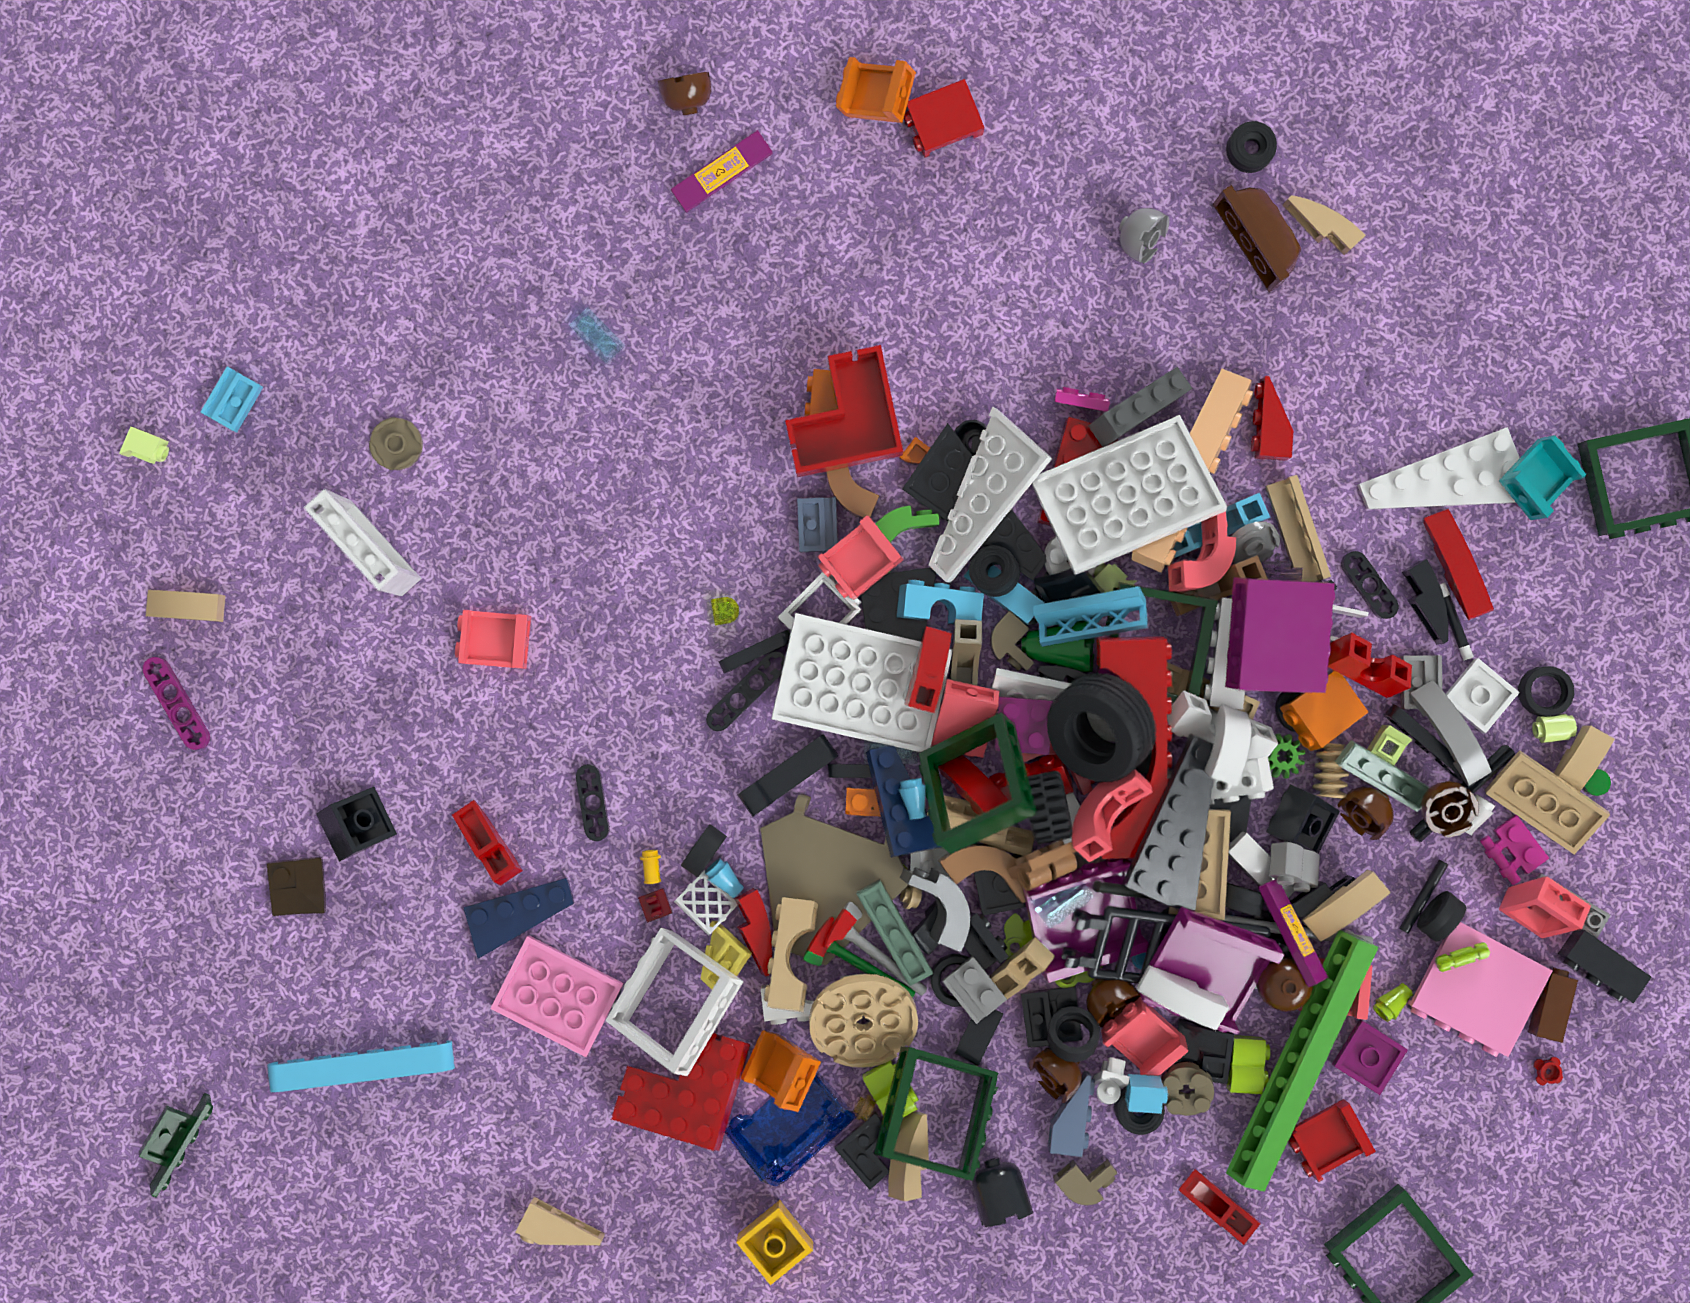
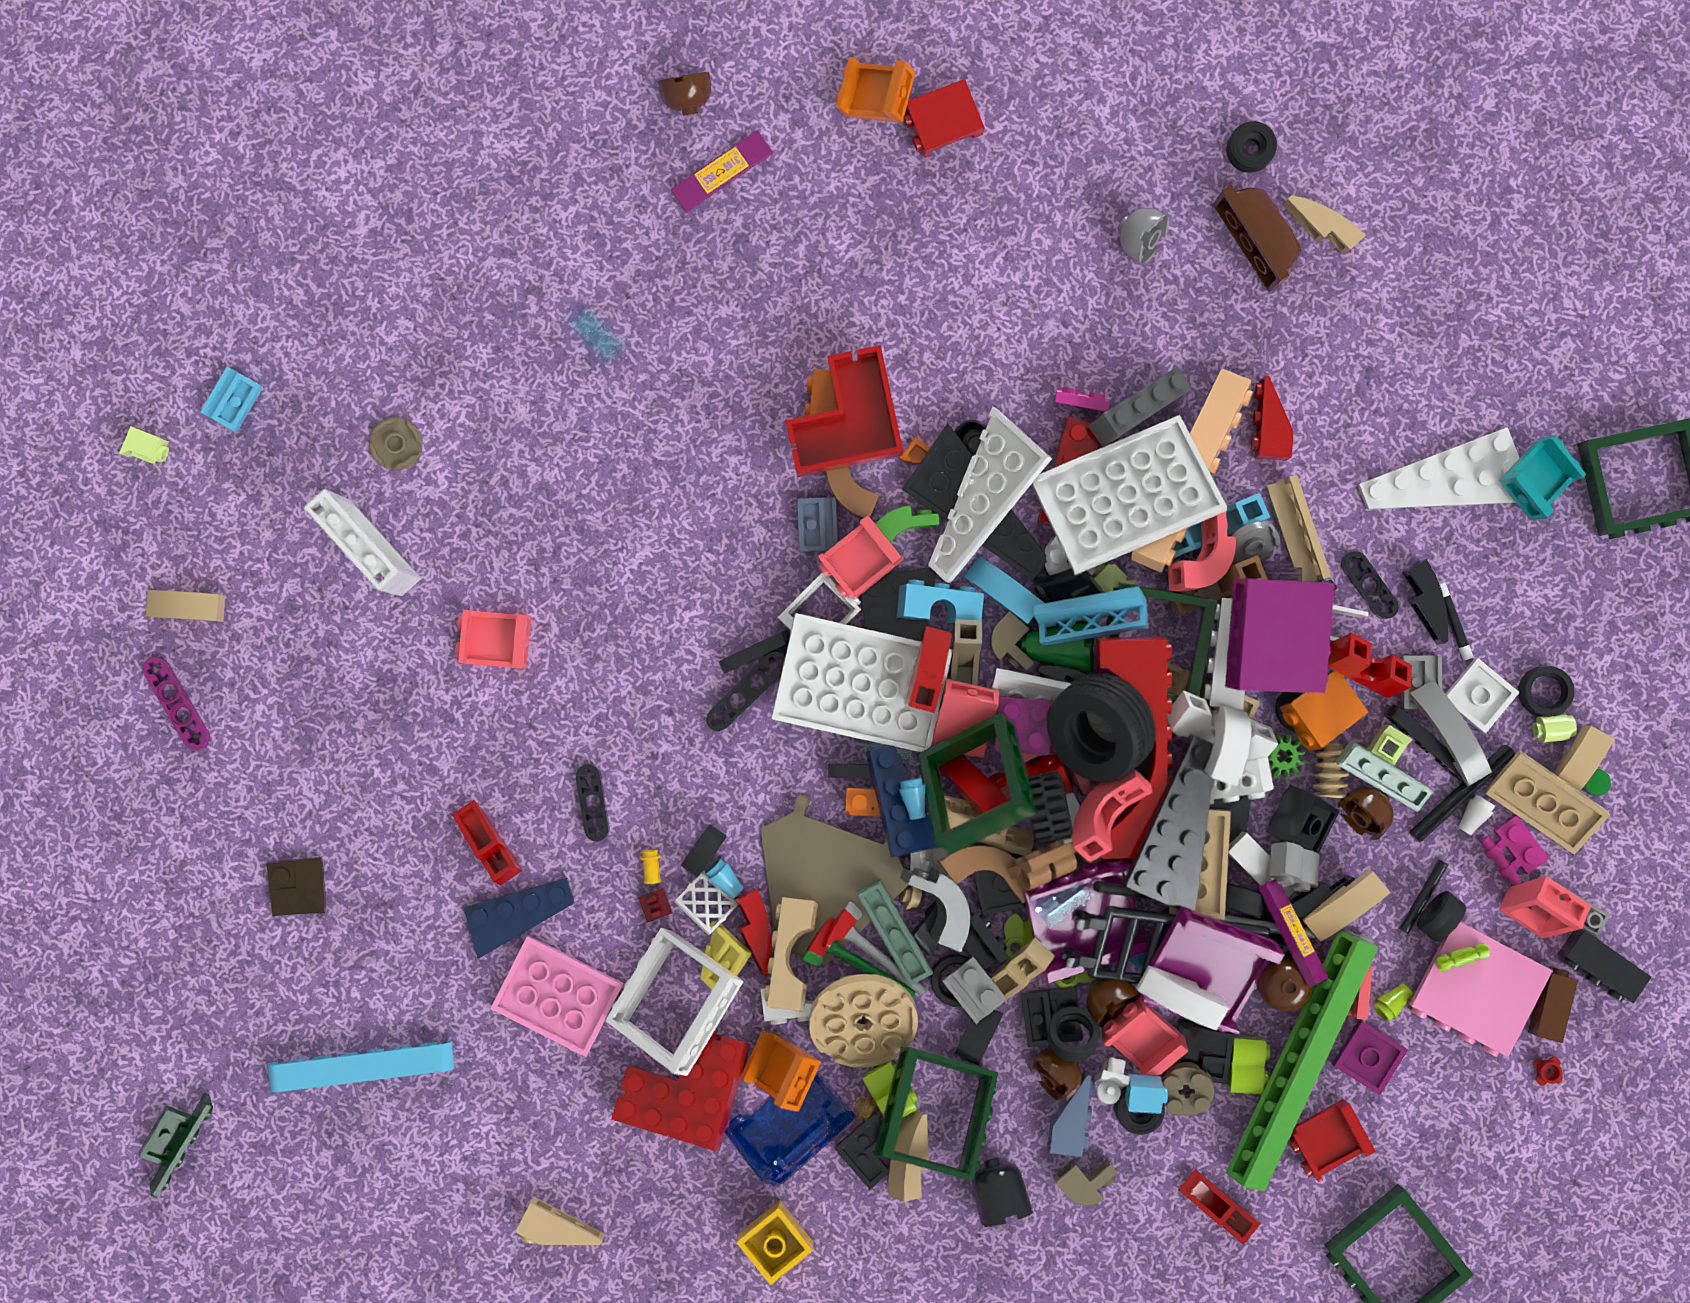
(356, 823): black slope -> none
(724, 610): clear neon green tile -> none
(787, 775): black beam -> none
(1004, 581): black tyre -> none
(1449, 808): reddish brown cylinder -> none
(1458, 564): red slope -> none

